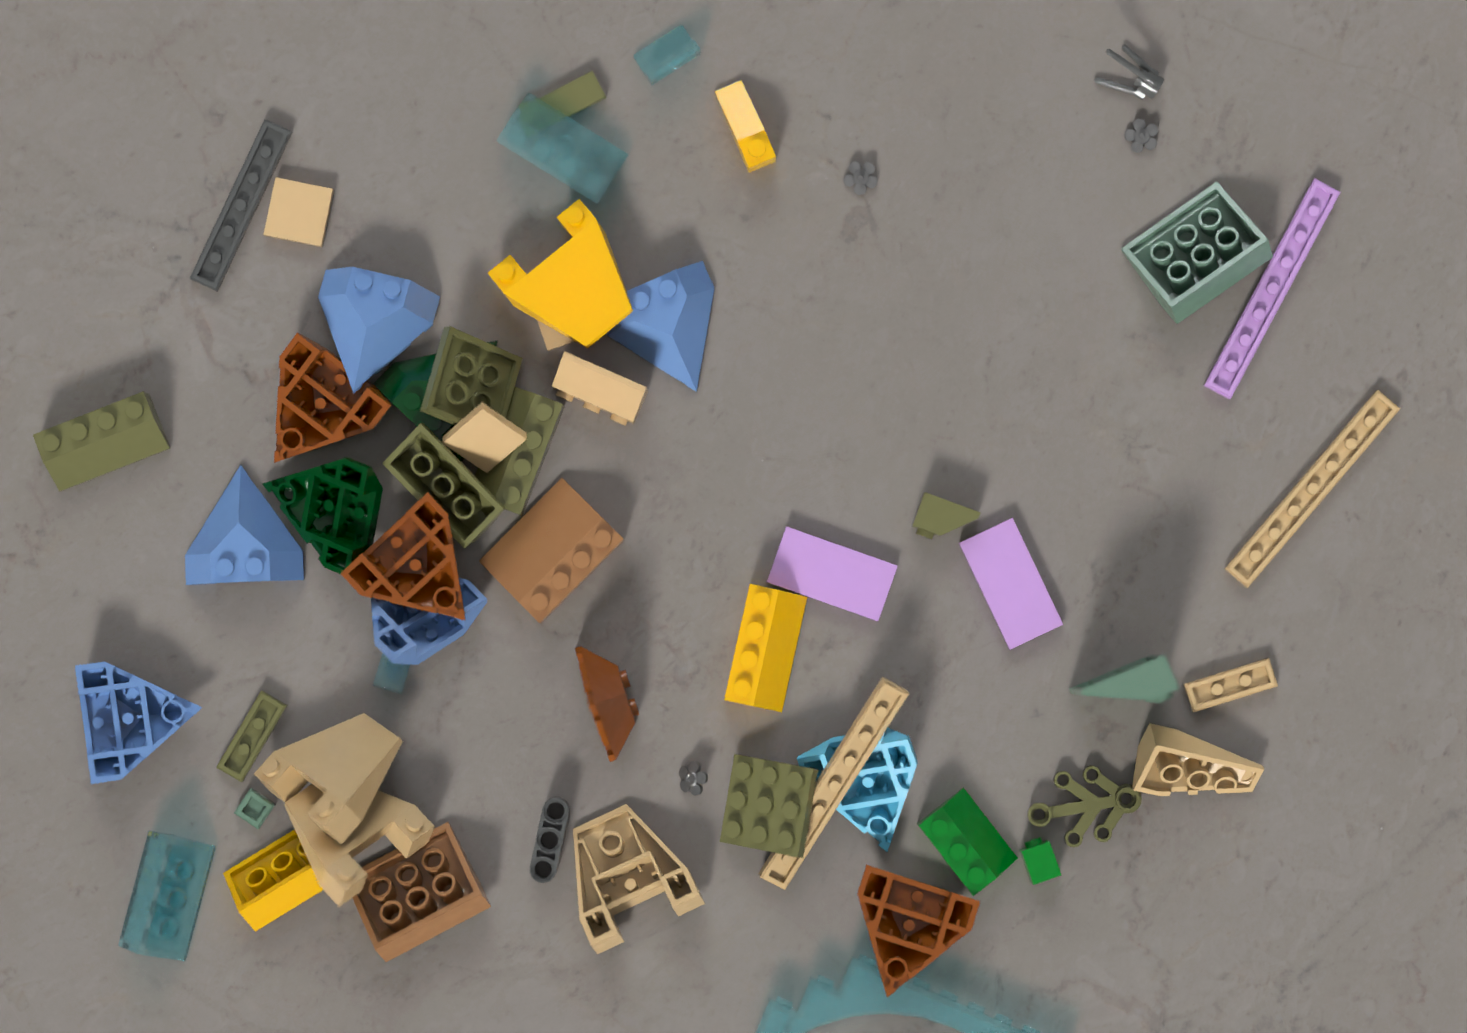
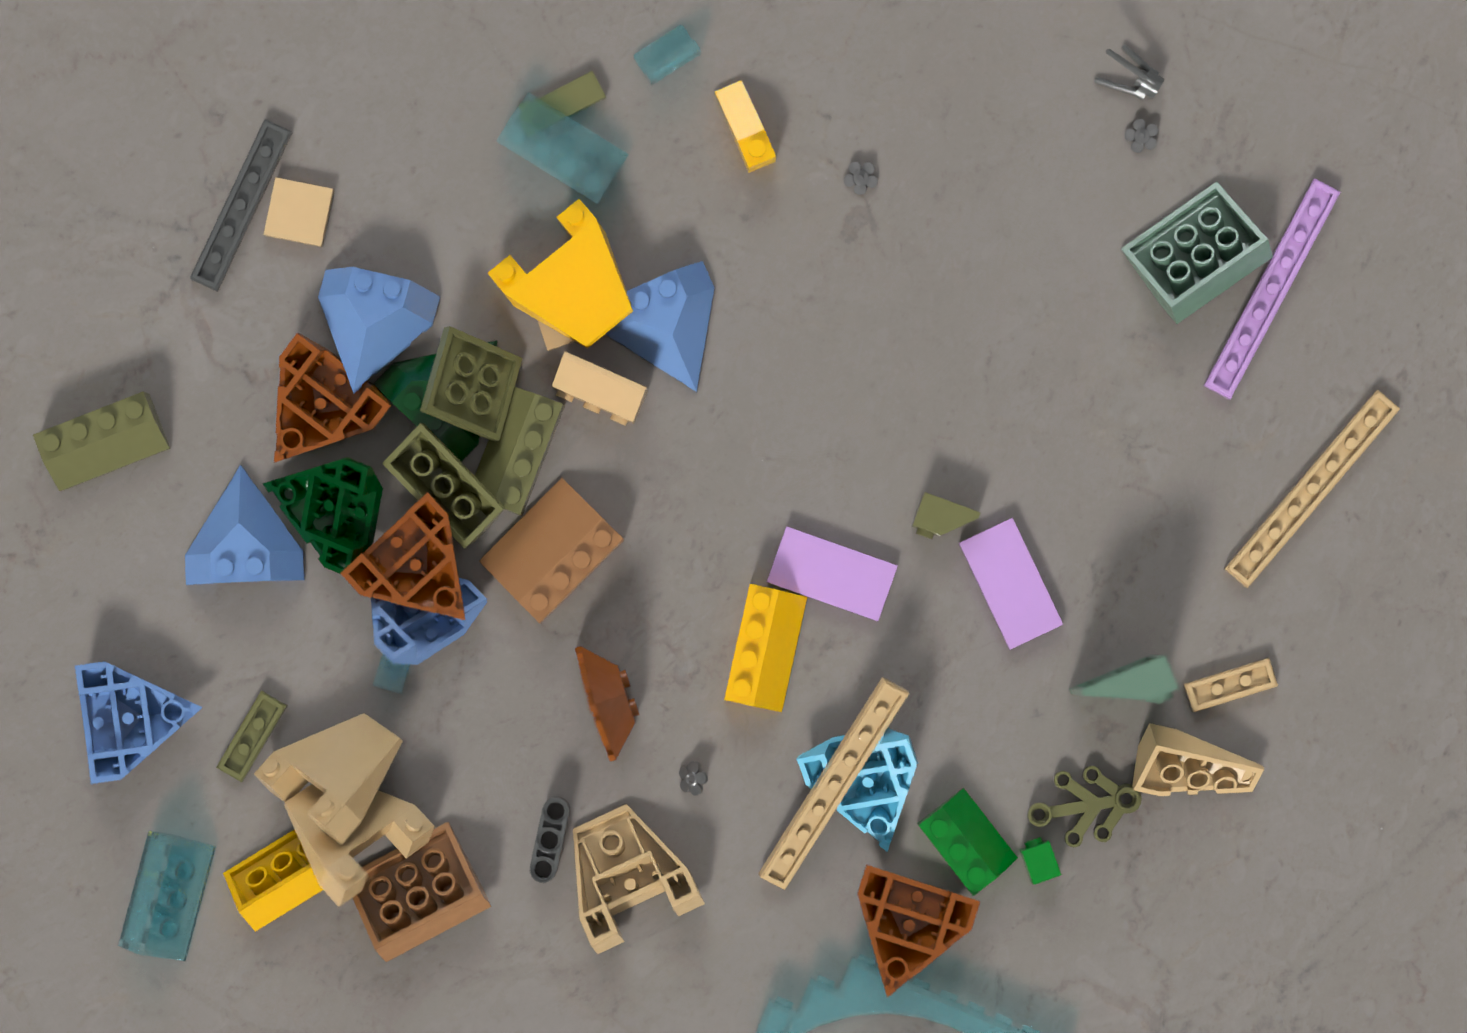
(254, 808): sand green tile -> none
(484, 437): tan tile -> none
(768, 805): olive plate -> none

